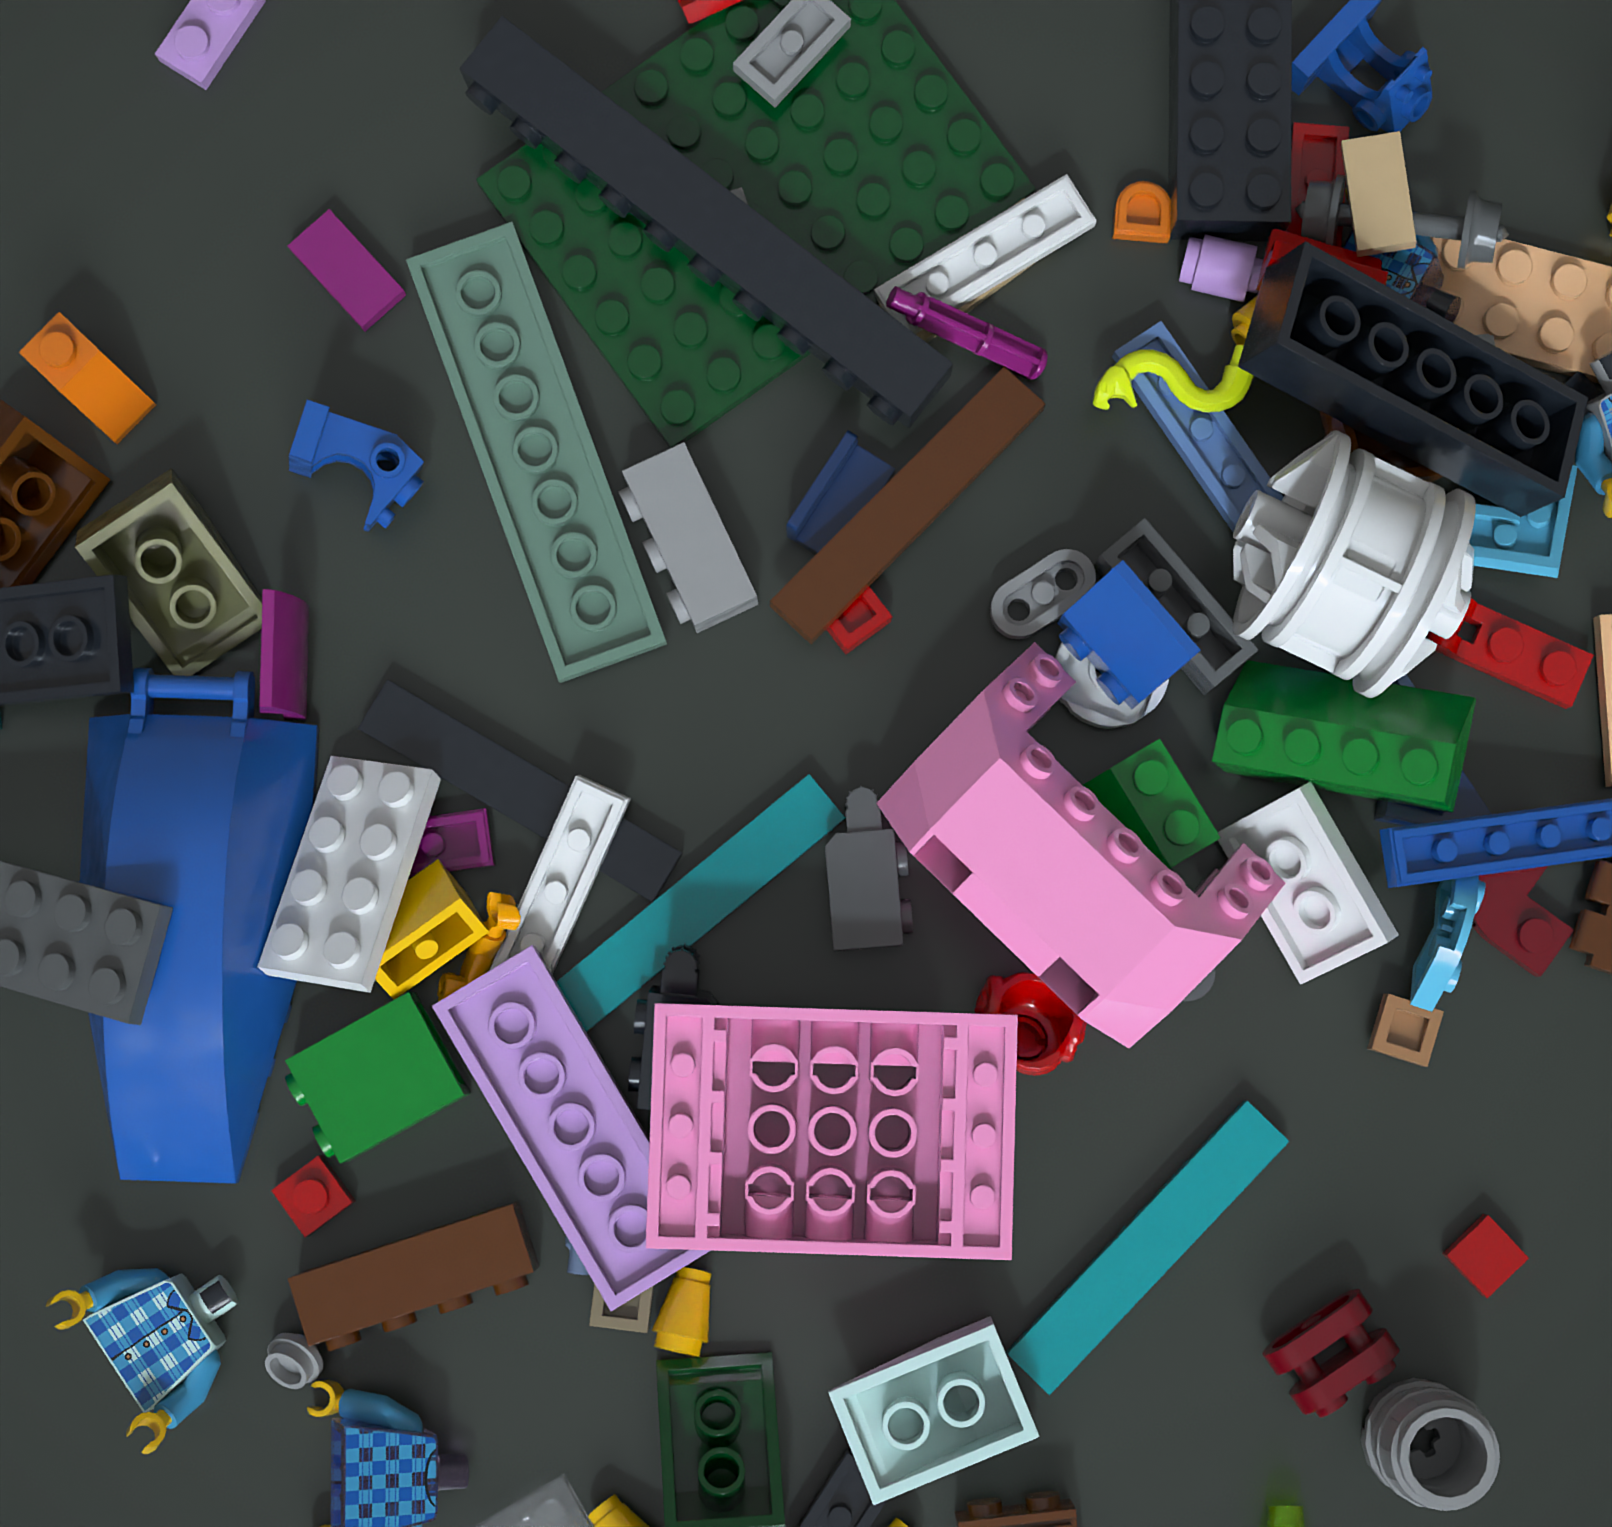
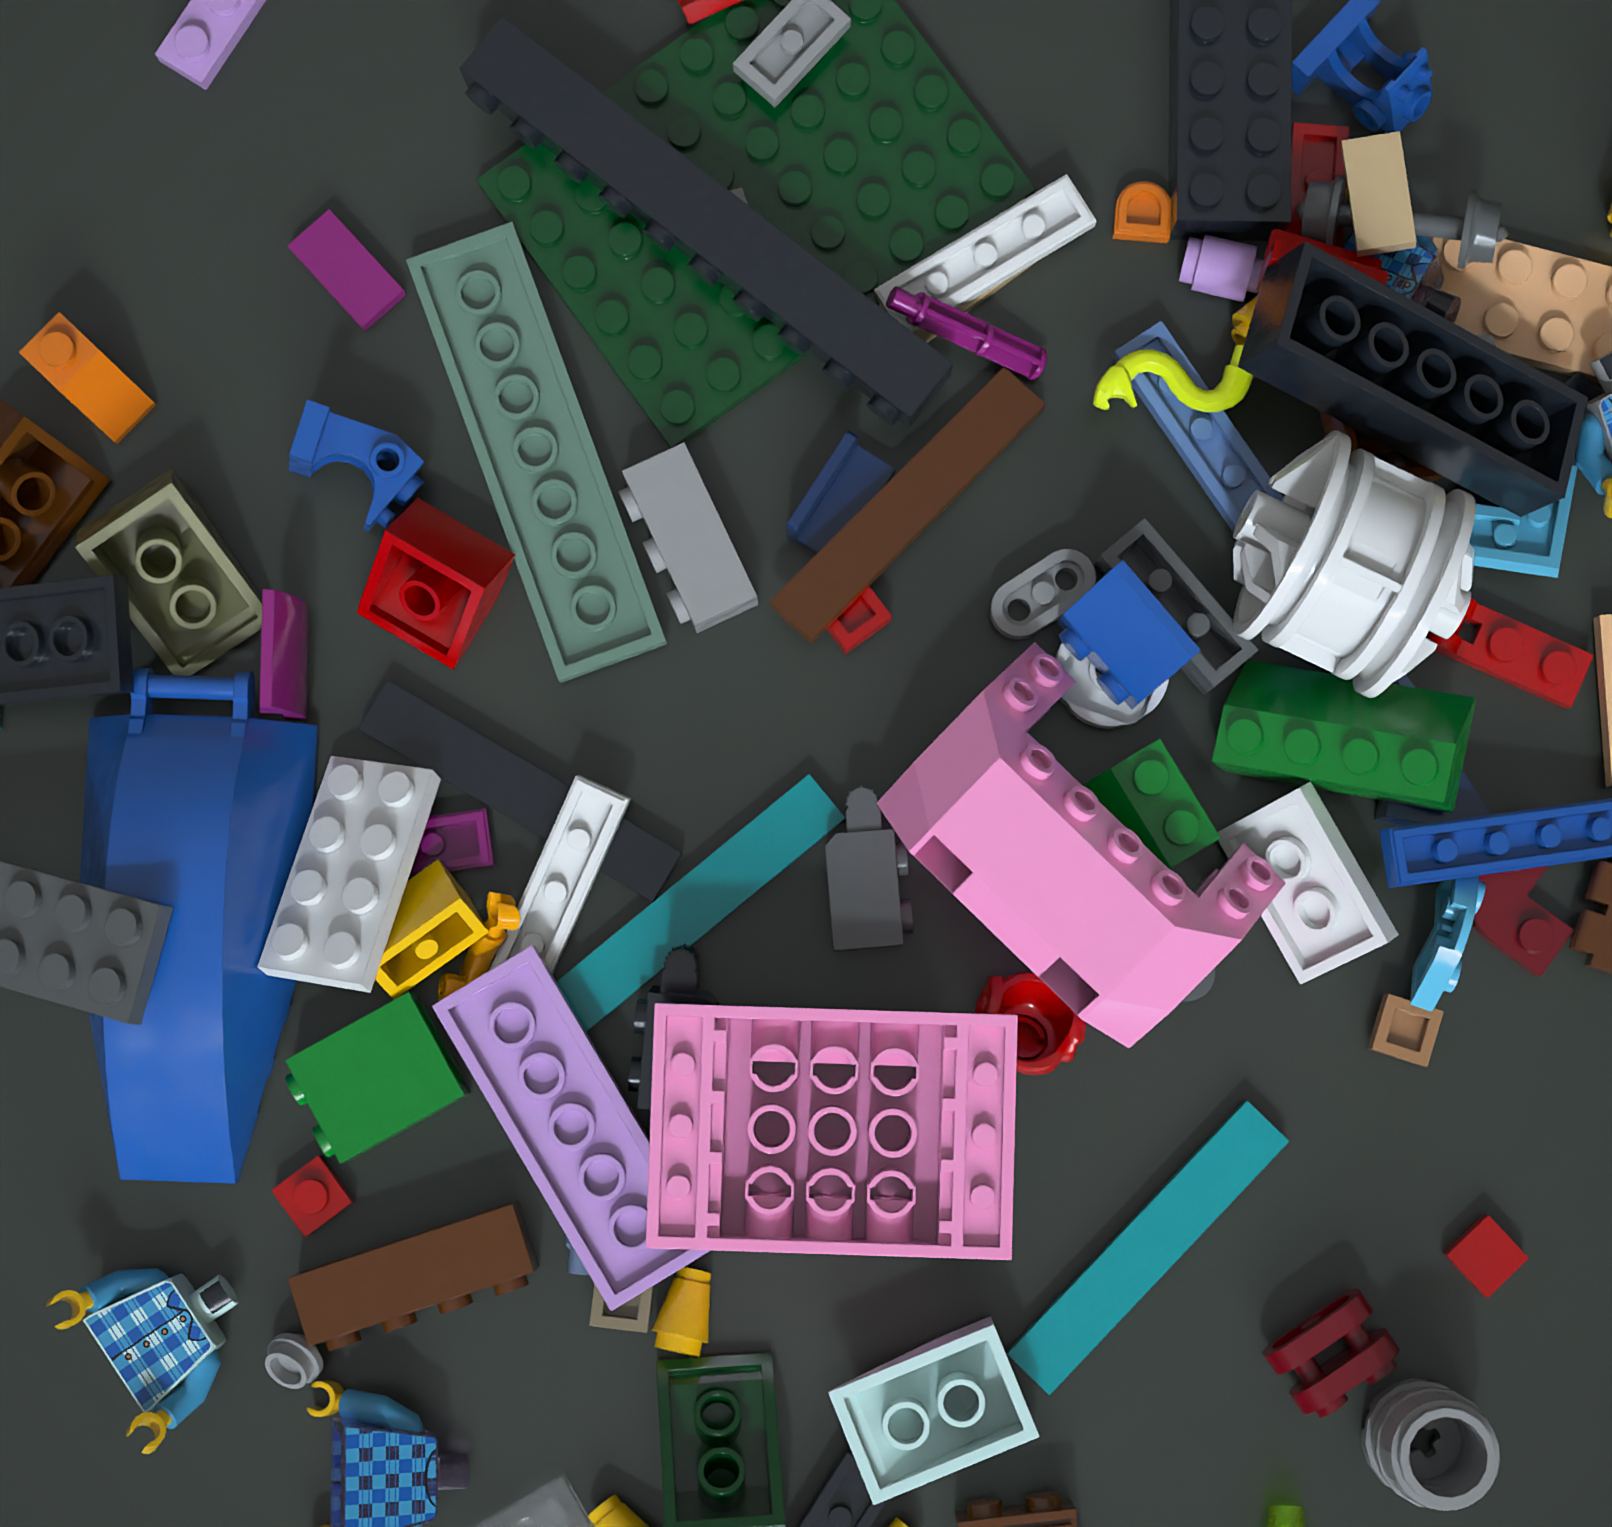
(434, 582): none -> red slope

